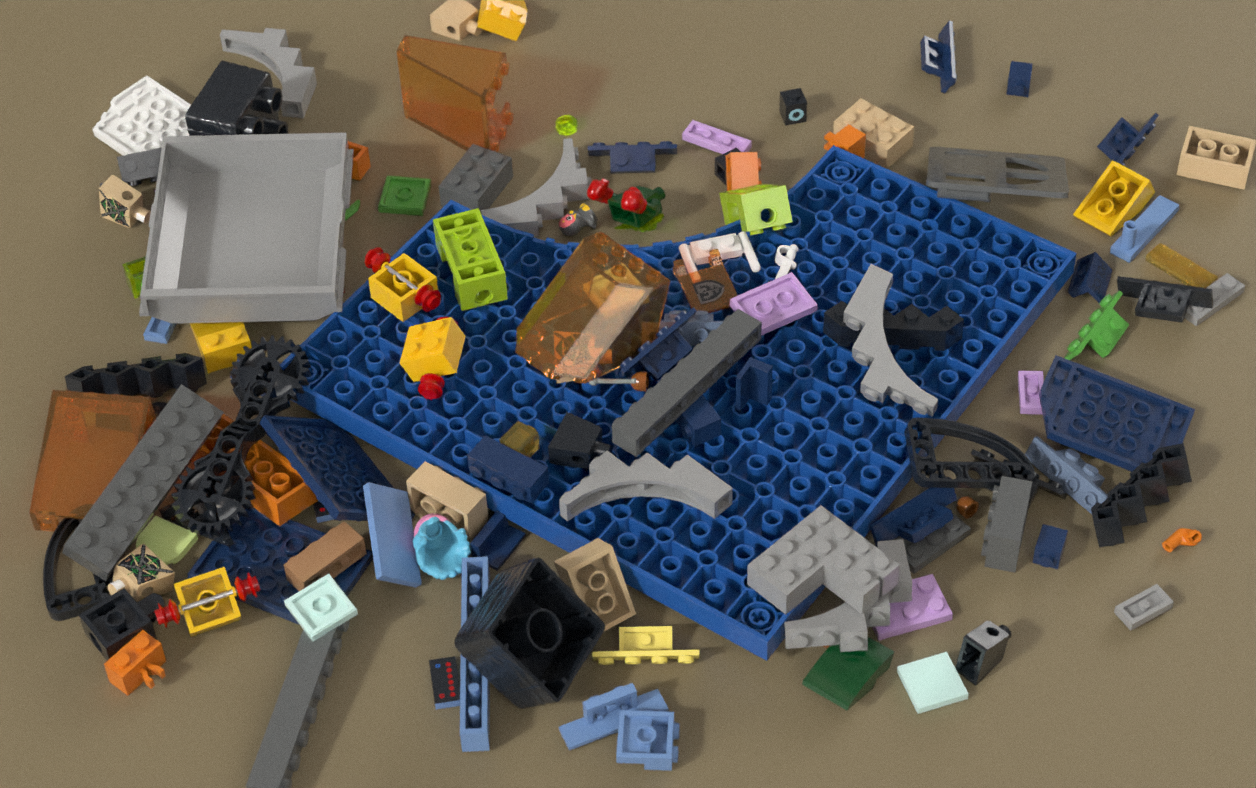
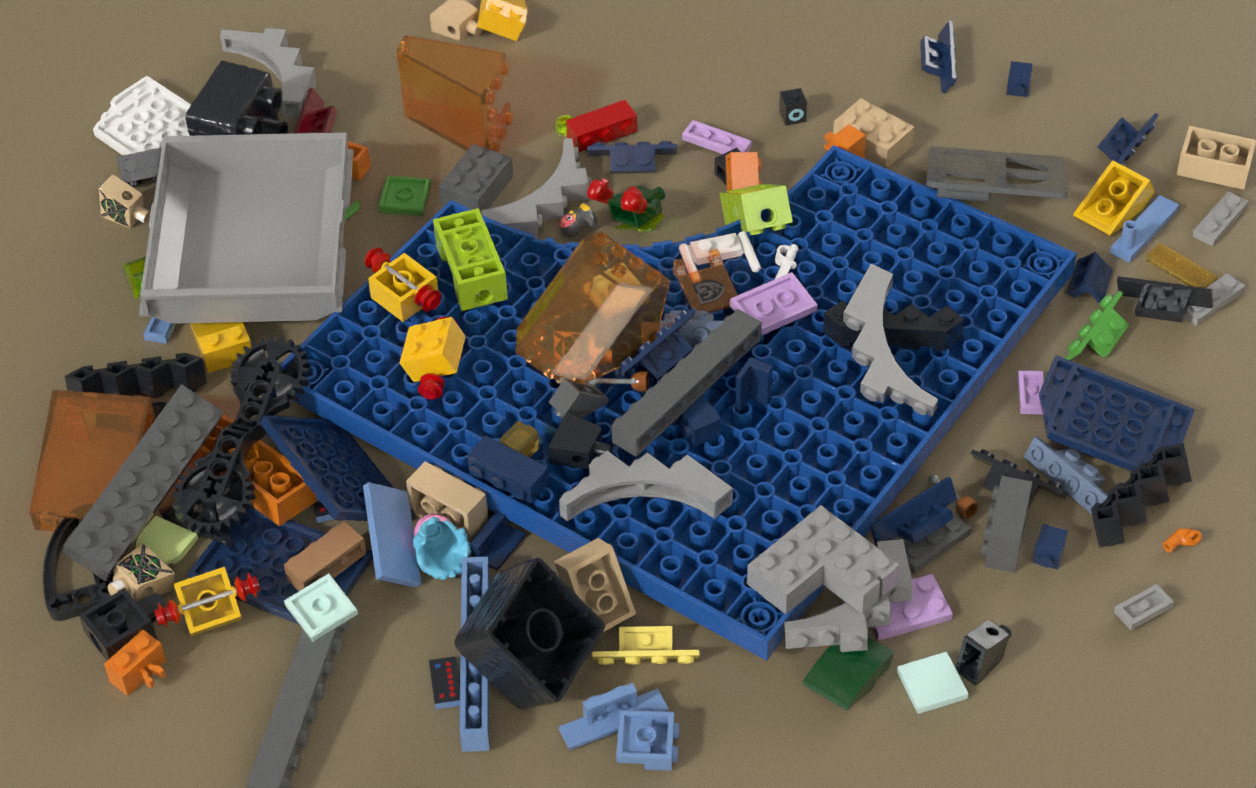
(315, 117): none -> dark red bracket
(577, 399): none -> dark grey slope
(602, 125): none -> red brick
(928, 426): black beam -> none
(1220, 218): none -> light grey plate

